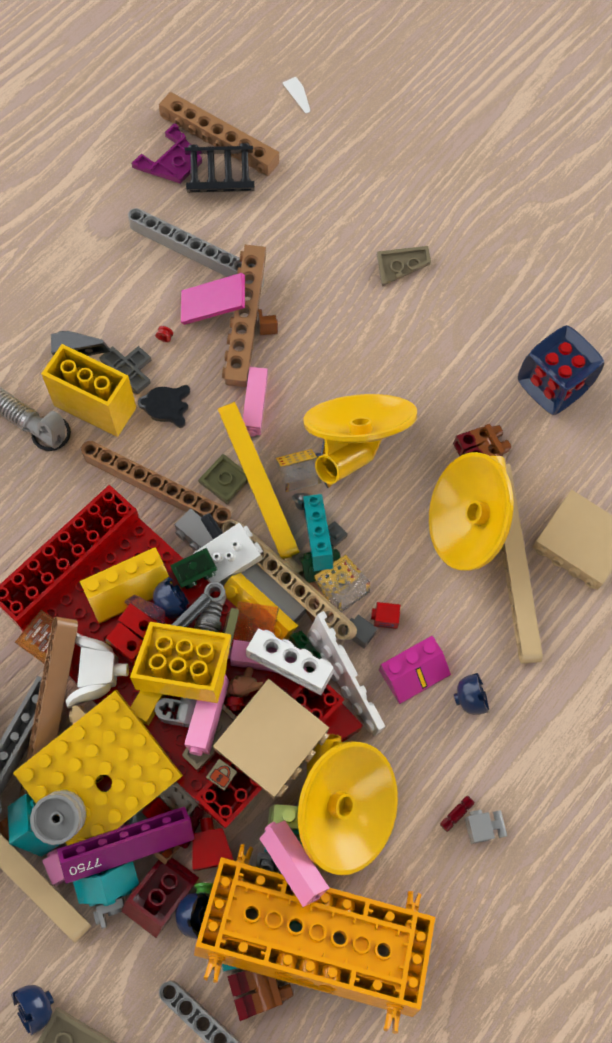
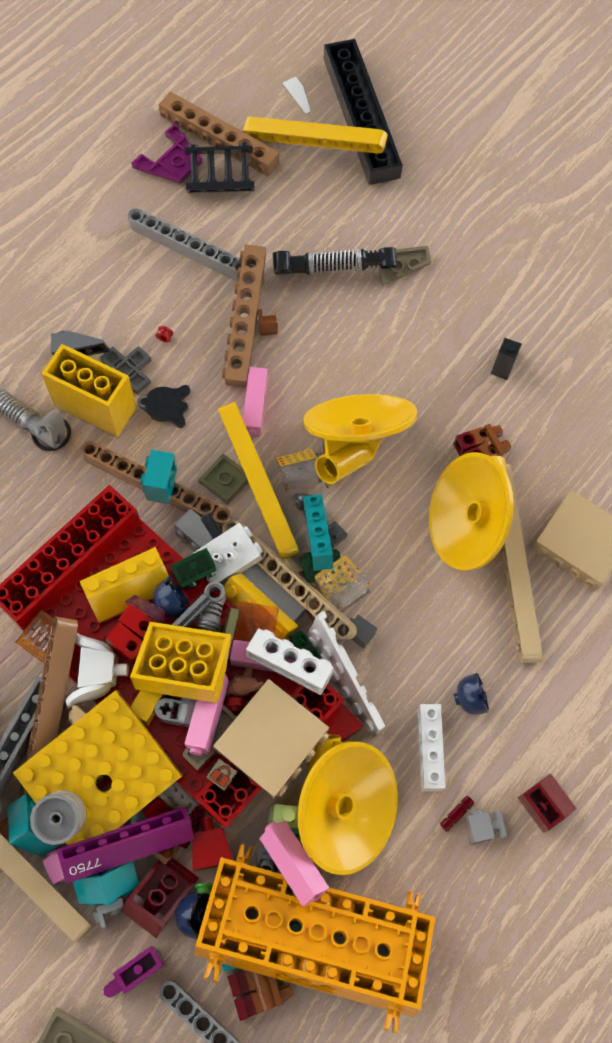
(33, 1007): dark blue cylinder -> none
(134, 972): none -> magenta hinge
(159, 476): none -> teal brick
(213, 298): tile -> none
(309, 263): none -> black piece
(316, 134): none -> yellow beam
(361, 107): none -> black brick
(386, 615): red brick -> none
(415, 669): dark pink slope -> none
(431, 748): none -> white brick
(506, 358): none -> black slope
(547, 803): none -> dark red slope
(560, 369): dark blue piece -> none

